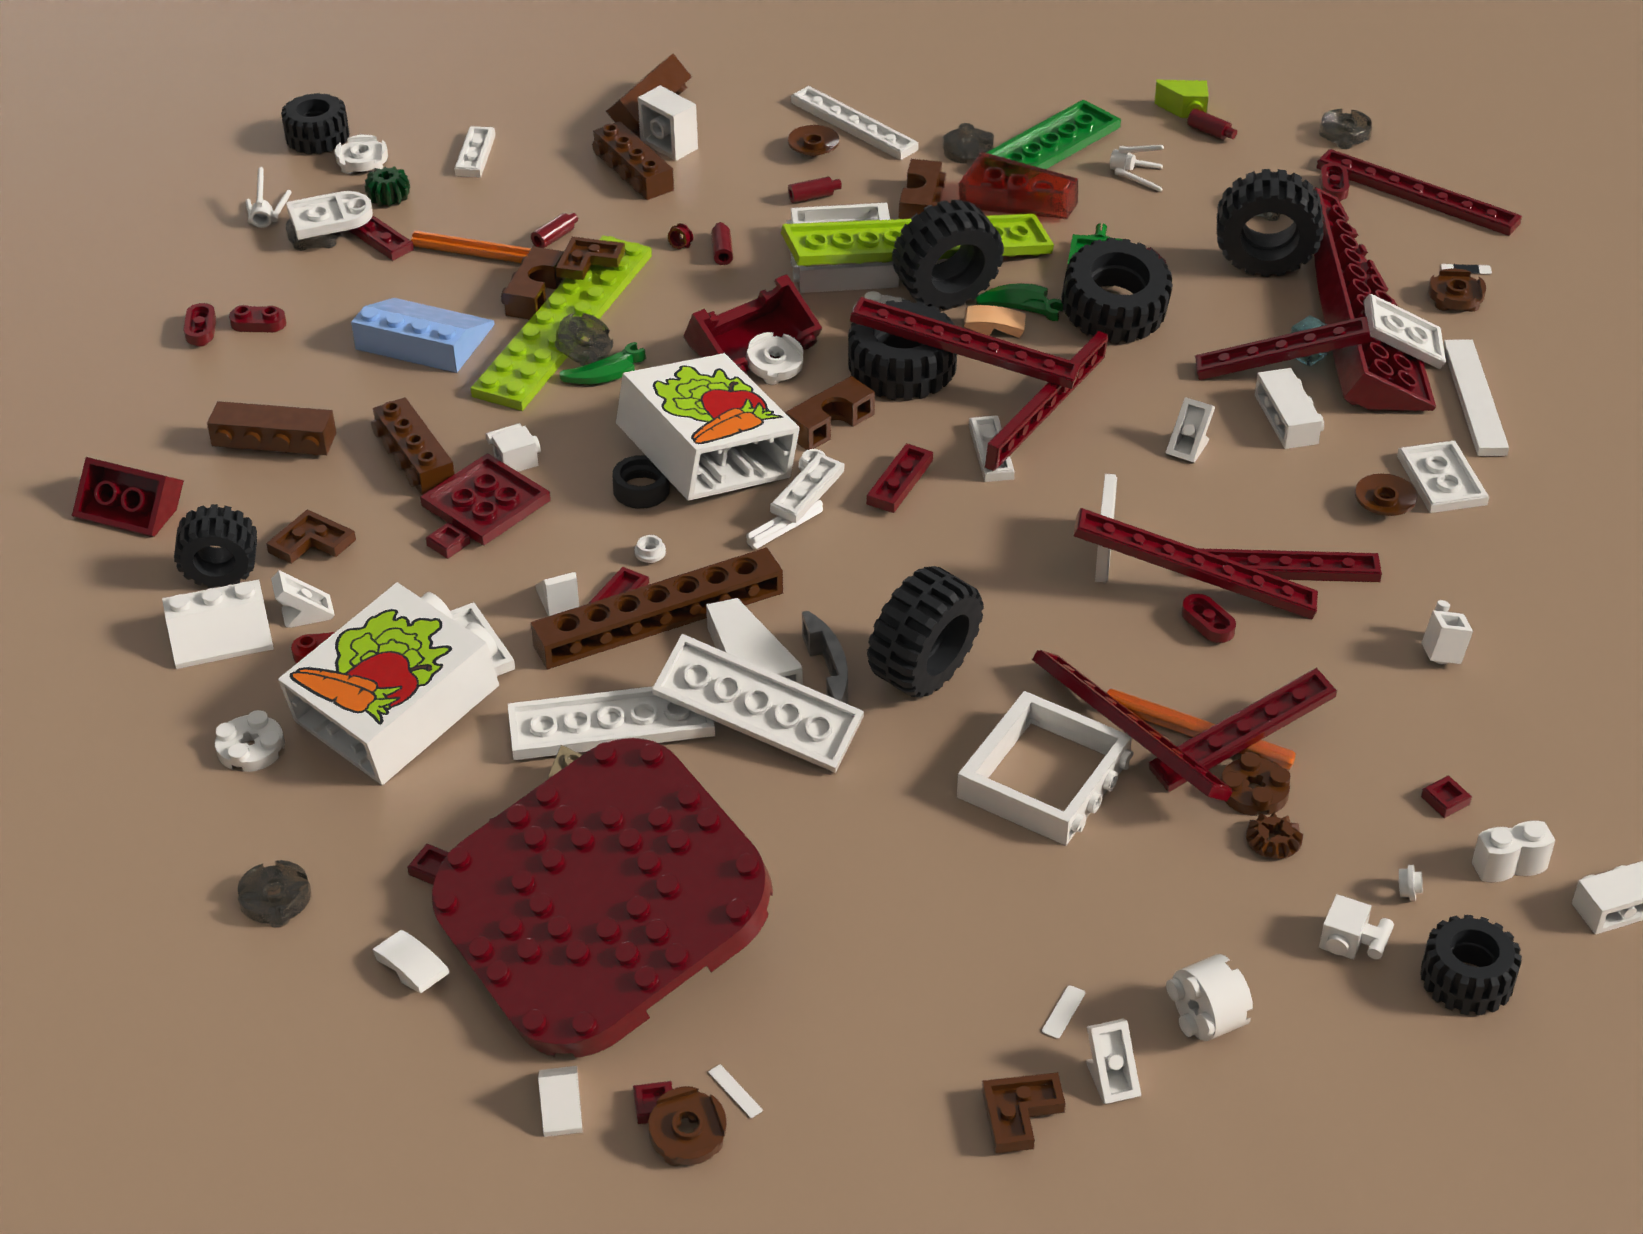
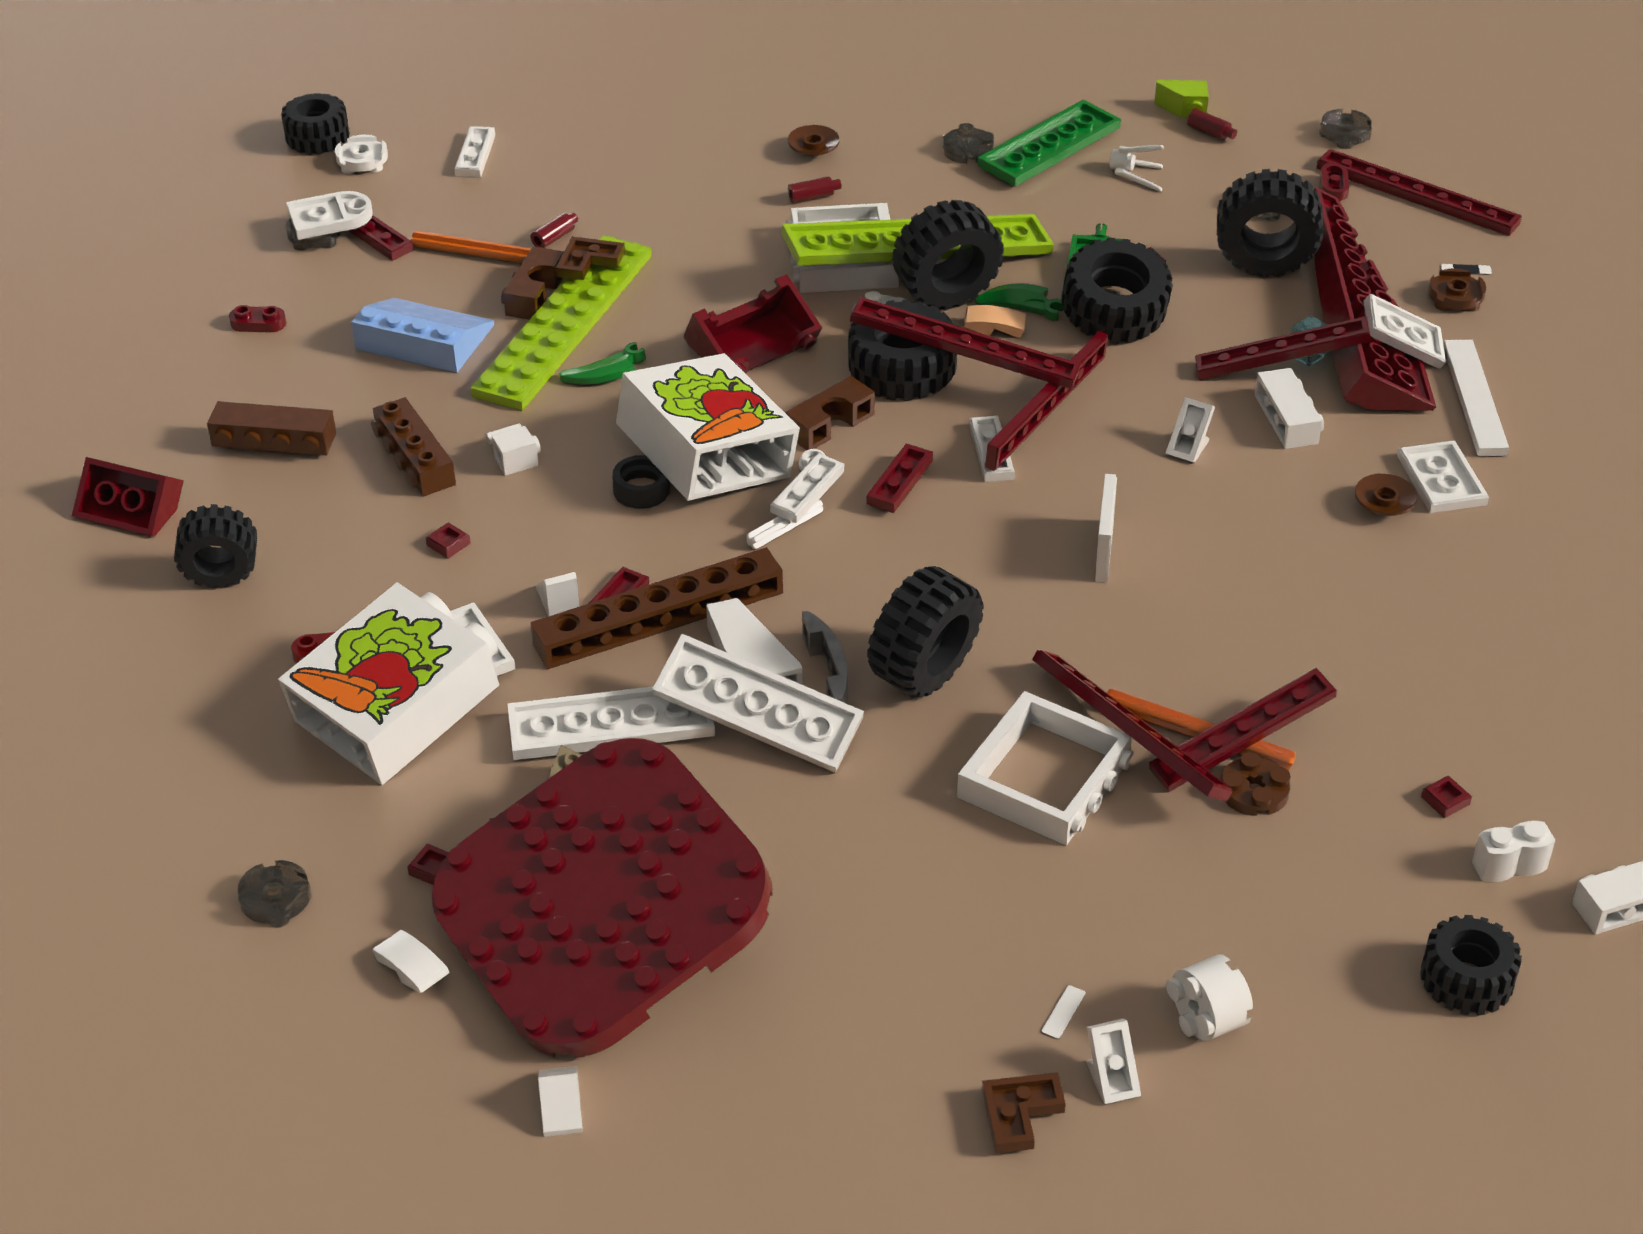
(200, 324): dark red plate -> none
(217, 624): white slope -> none
(253, 727): white plate -> none
(261, 212): white plant -> none
(301, 601): white slope -> none
(307, 532): reddish brown plate -> none
(387, 186): dark green gear -> none
(485, 499): dark red plate -> none
(570, 342): clear smoke plate -> none
(633, 160): reddish brown brick -> none
(646, 1098): dark red tile -> none
(650, 549): white plate -> none
(668, 74): reddish brown brick -> none
(668, 123): white brick -> none
(675, 238): dark red plate -> none
(683, 1147): reddish brown plate -> none
(722, 244): dark red cylinder -> none
(732, 1087): white sticker -> none
(774, 369): white plate -> none
(854, 122): white tile -> none
(923, 188): reddish brown arch -> none
(1018, 188): clear red wedge -> none
(1196, 563): dark red tile -> none
(1208, 618): dark red plate -> none
(1280, 845): reddish brown gear -> none
(1308, 564): dark red tile -> none
(1349, 927): white brick -> none
(1410, 882): white plate -> none
(1446, 635): white brick -> none

